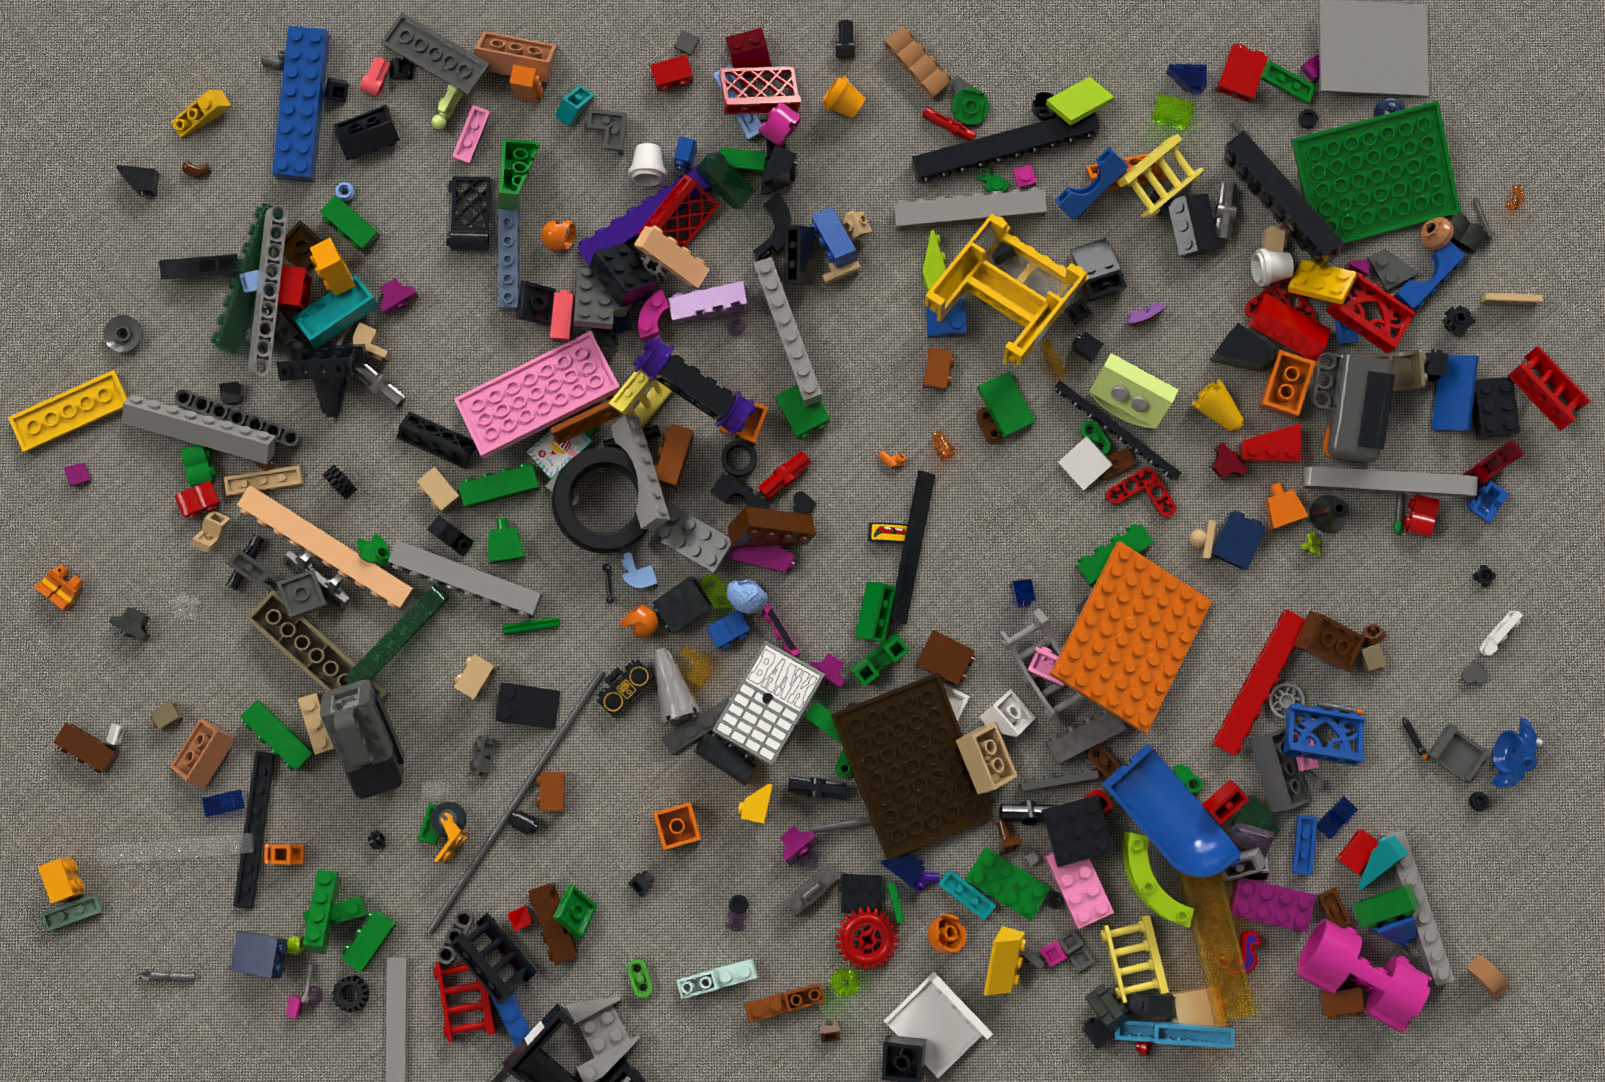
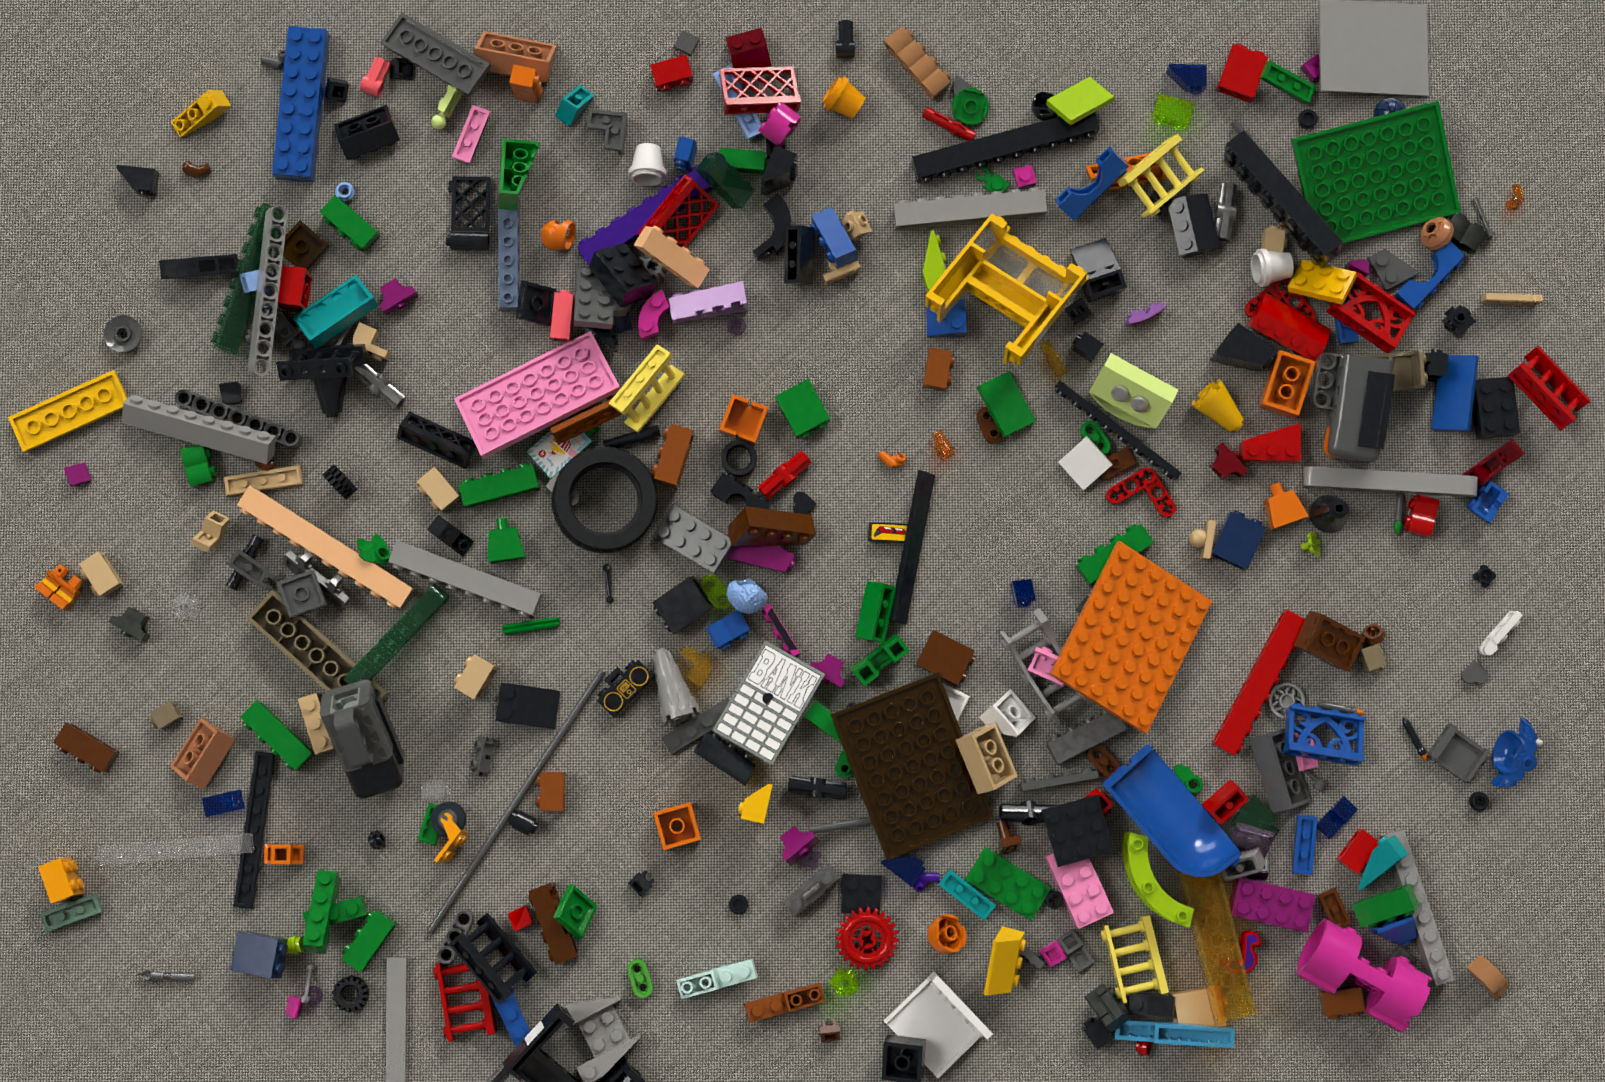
(100, 574): none -> tan brick
(115, 734): white slope -> none
(198, 500): red brick -> none
(331, 267): light orange brick -> none
(640, 578): light blue brick -> none
(643, 620): orange helmet -> none
(651, 505): light grey arch -> none
(687, 382): brick -> none
(732, 925): clear purple plate -> none
(788, 332): light grey brick -> none
(895, 902): green tile -> none
(1003, 253): black slope -> none
(1032, 858): light grey piece -> none

